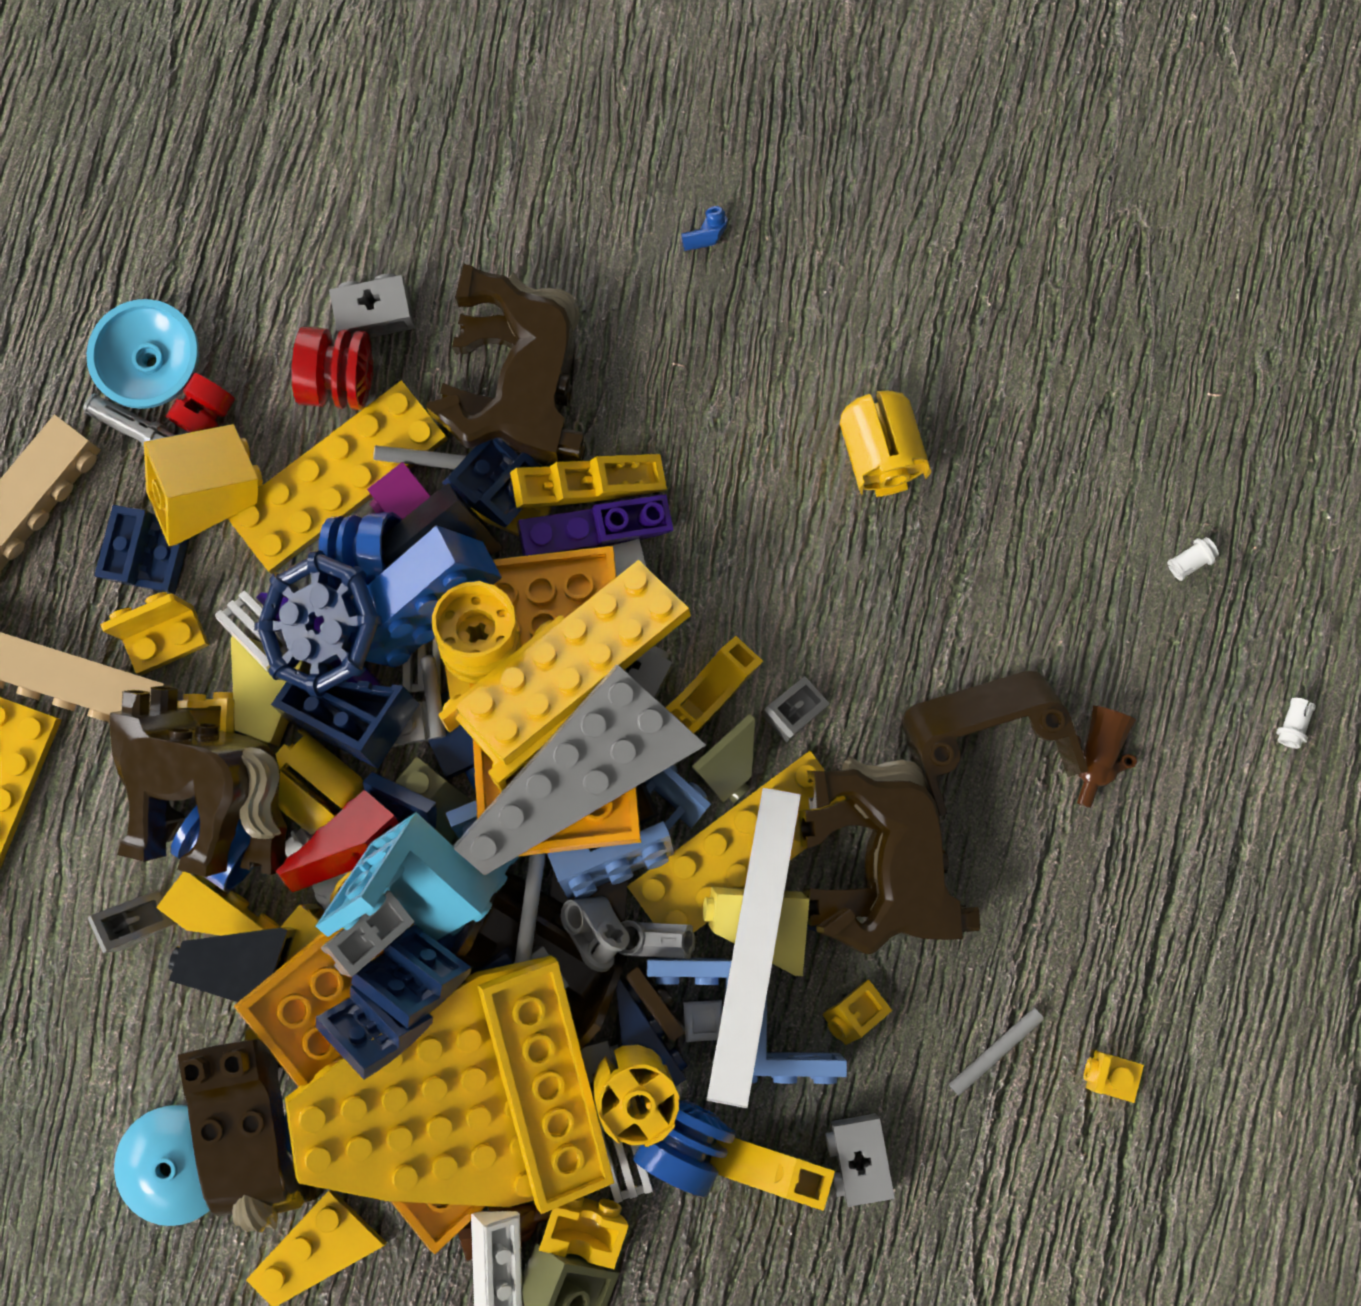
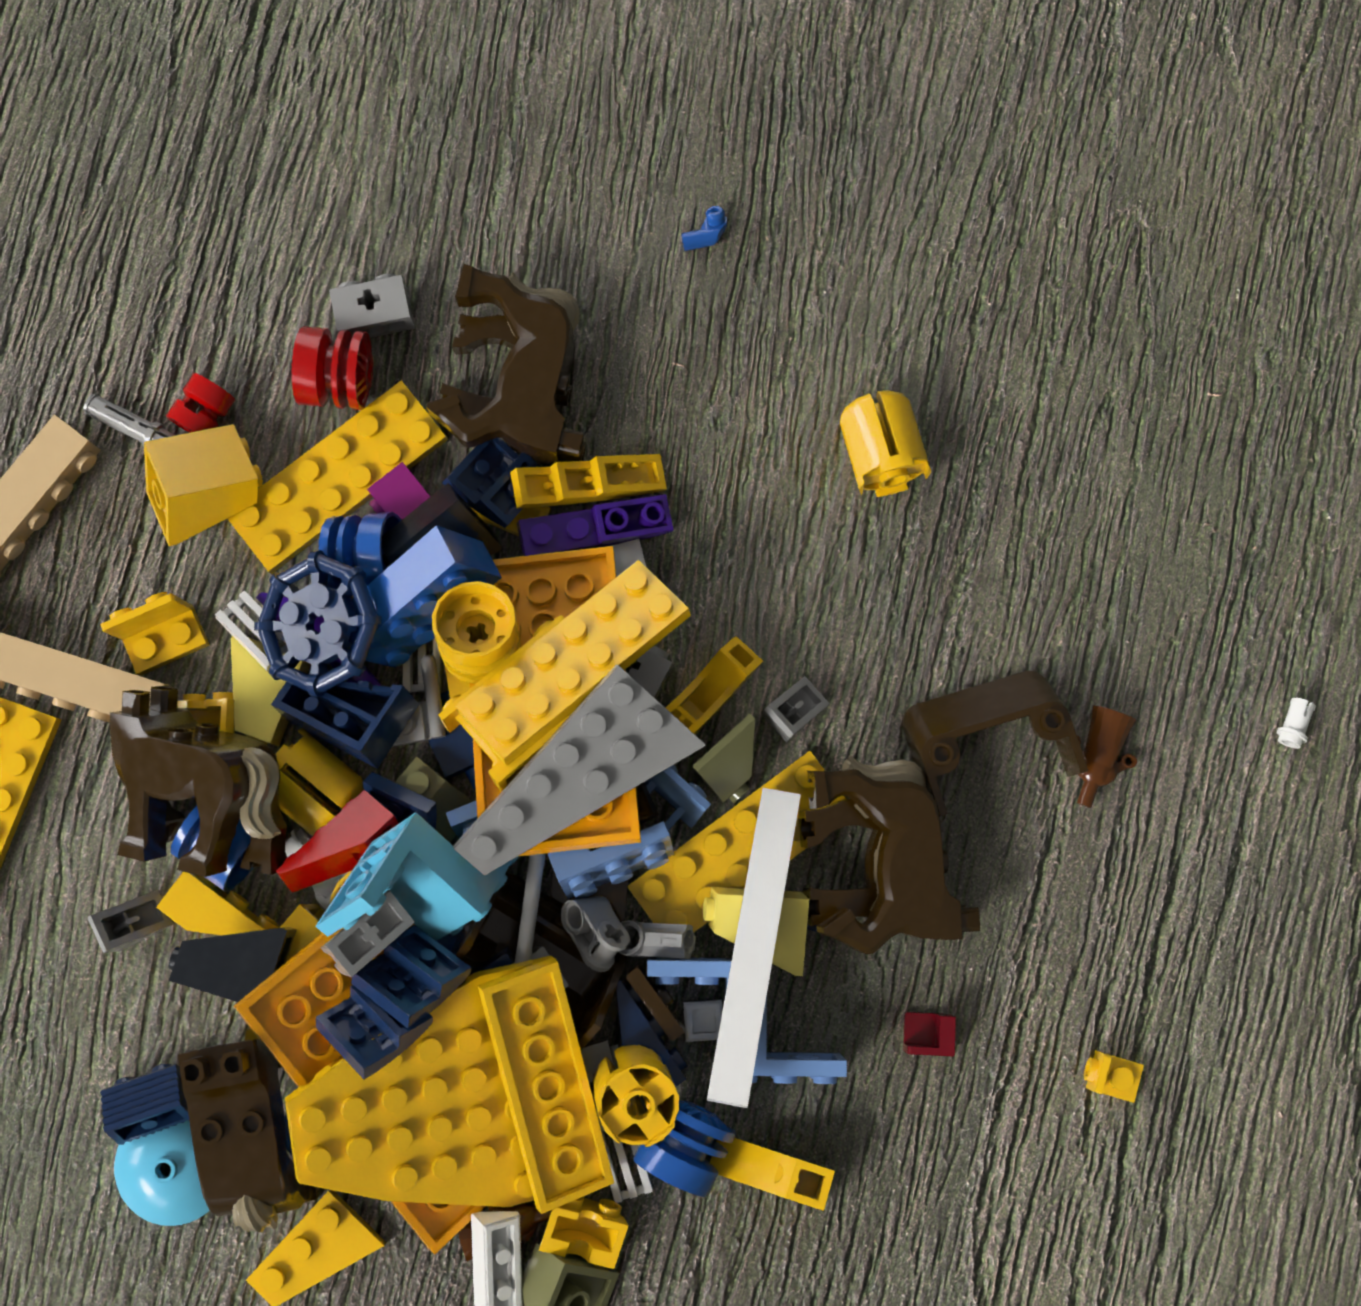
(128, 339): medium azure dish -> none
(138, 553): dark blue slope -> none
(144, 1104): none -> dark blue brick
(416, 457): light grey bar -> none
(857, 1013): yellow bracket -> none
(873, 1180): light grey brick -> none
(929, 1034): none -> dark red panel
(996, 1051): light grey bar -> none
(1192, 559): white pin -> none

